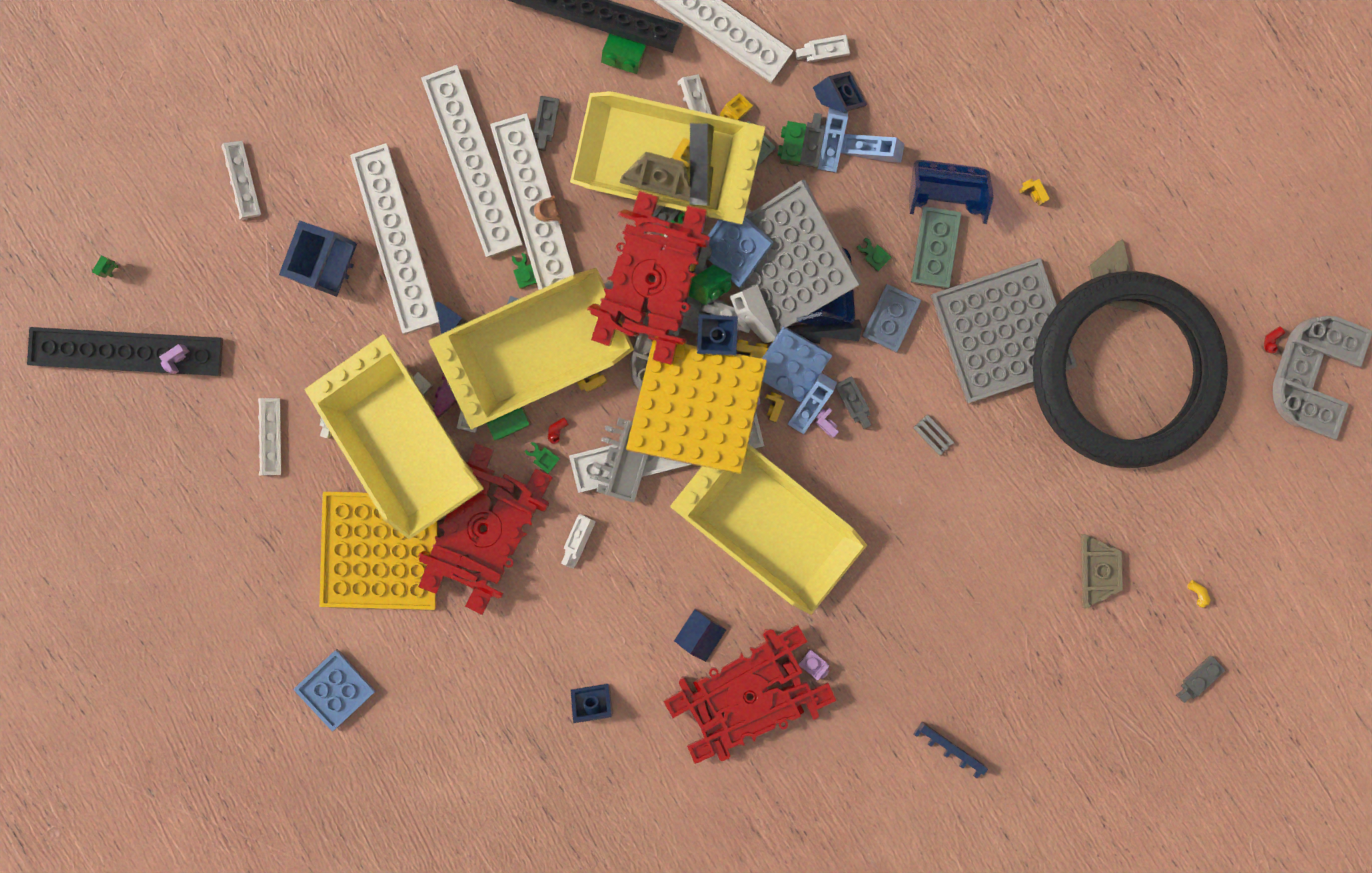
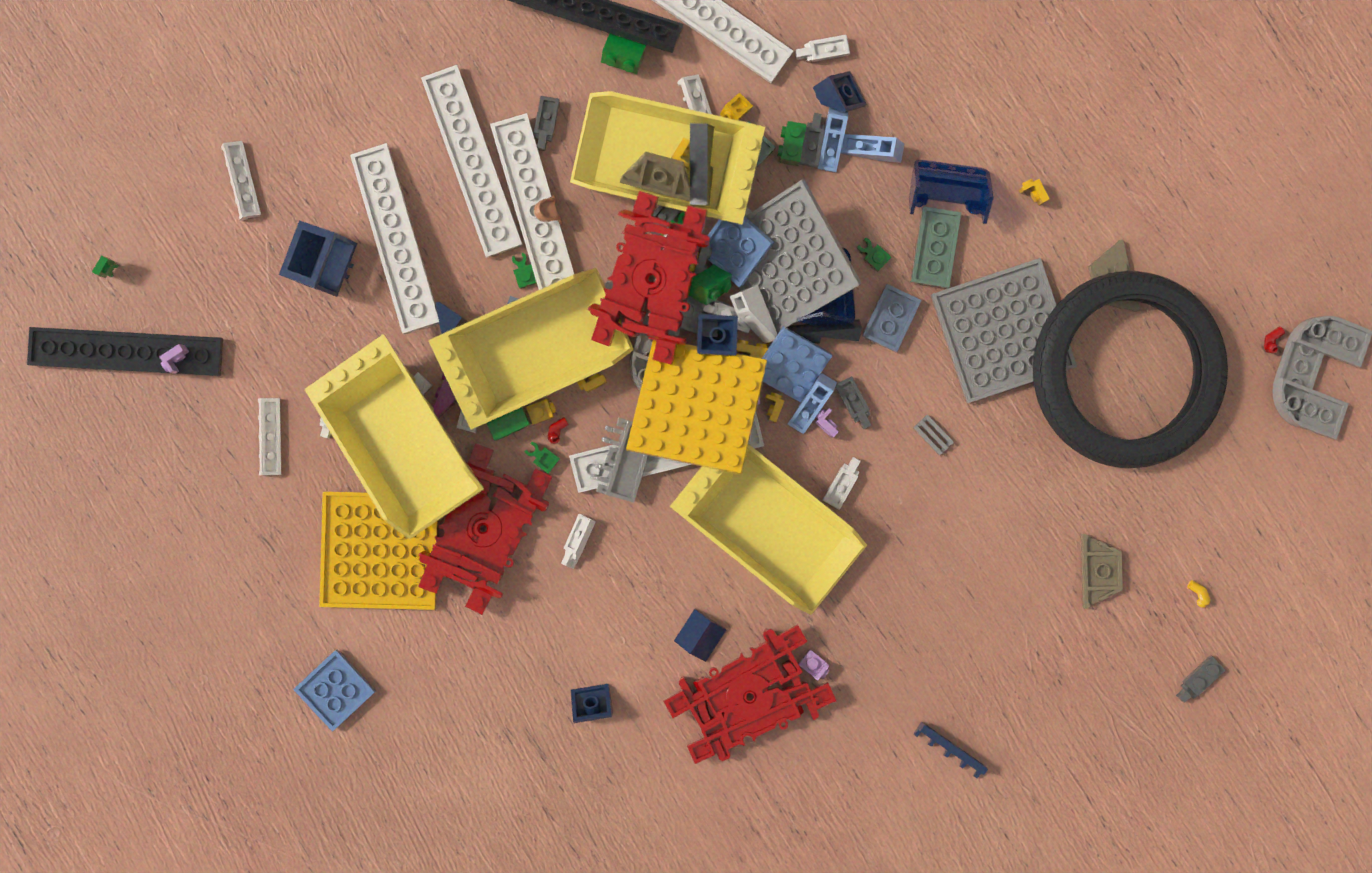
(541, 411): none -> yellow bracket
(842, 484): none -> white hinge

